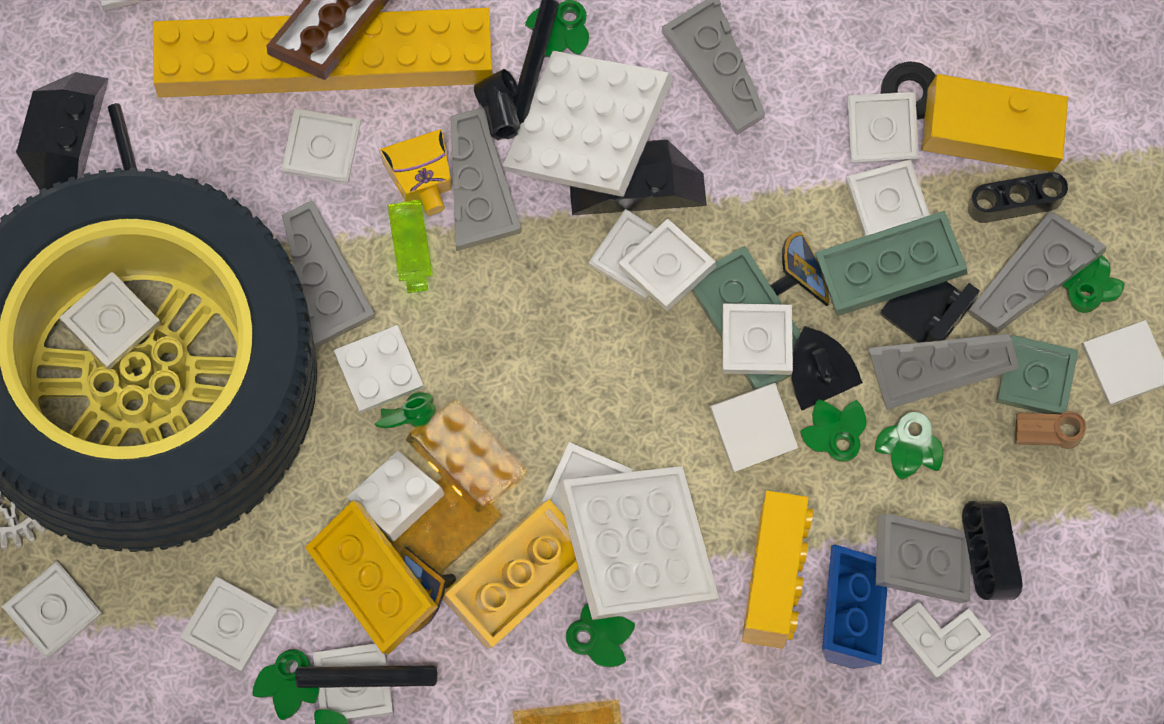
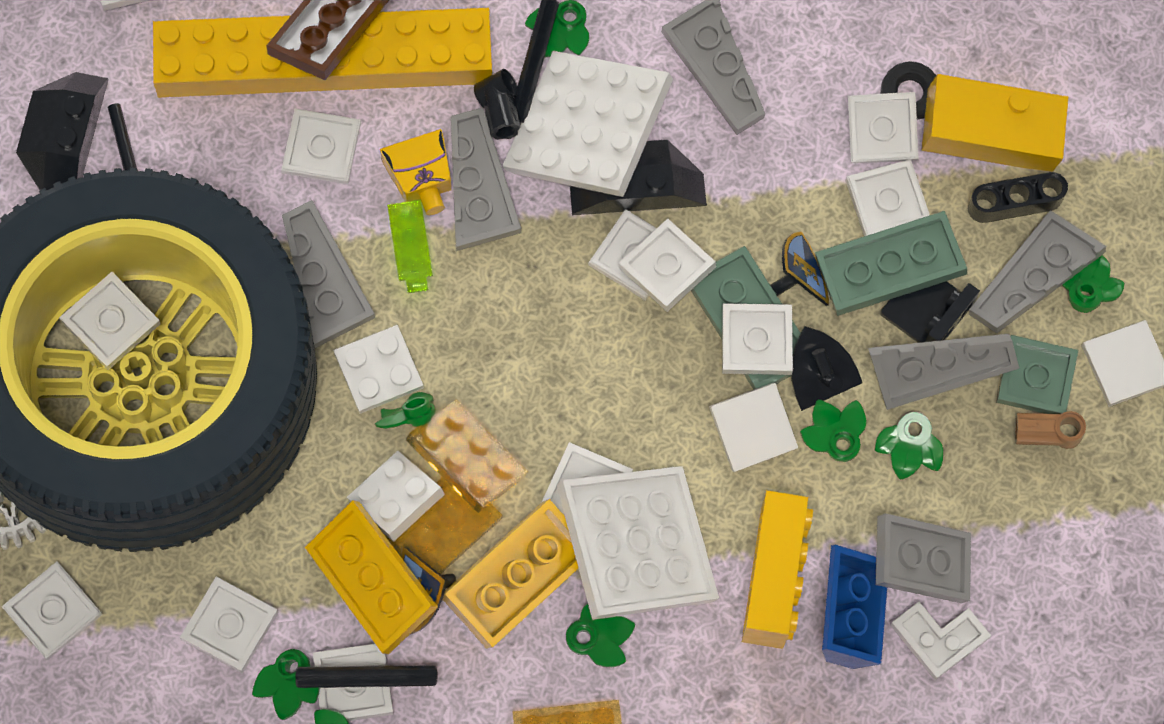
(992, 550): black beam -> none

